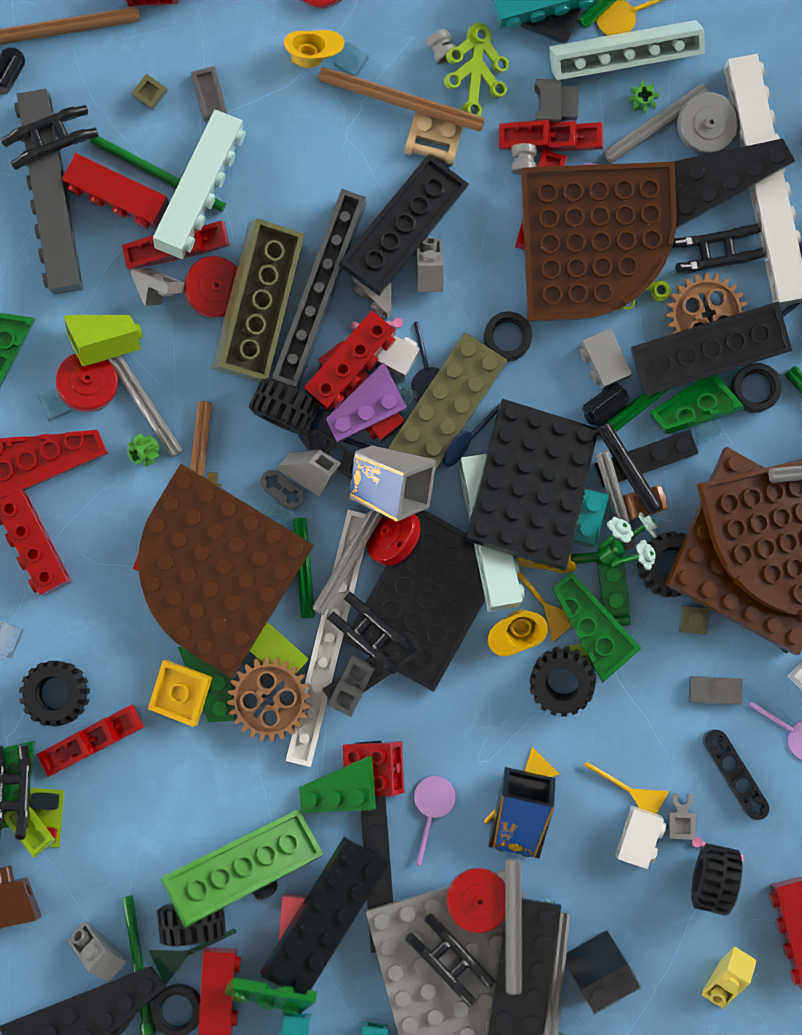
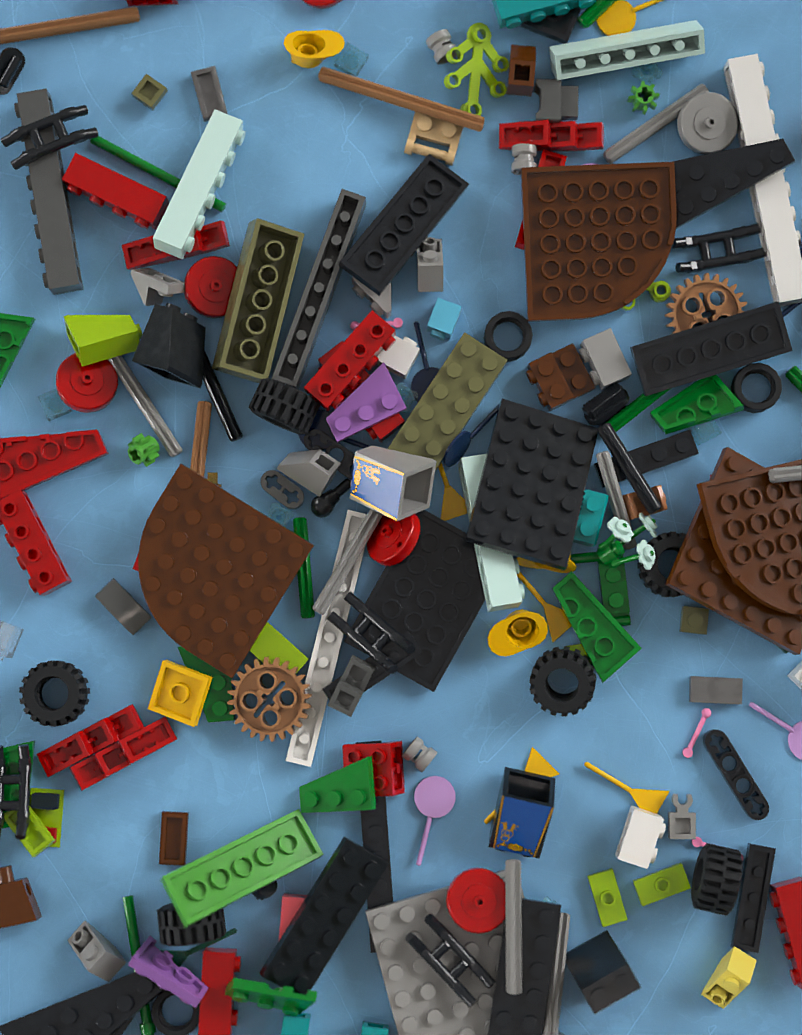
(123, 606): none -> dark grey slope
(123, 753): none -> red slope
(161, 969): none -> medium lavender wing
(173, 345): none -> black slope
(173, 838): none -> reddish brown tile
(220, 401): none -> black axle
(324, 505): none -> black piece
(425, 756): none -> light grey wheel
(443, 319): none -> medium azure brick
(453, 502): none -> yellow piece
(521, 70): none -> reddish brown slope
(559, 377): none -> reddish brown plate
(607, 897): none -> lime plate
(654, 73): none -> clear light blue plate
(661, 884): none -> lime plate
(687, 752): none -> bright pink hinge
(753, 897): none -> black plate

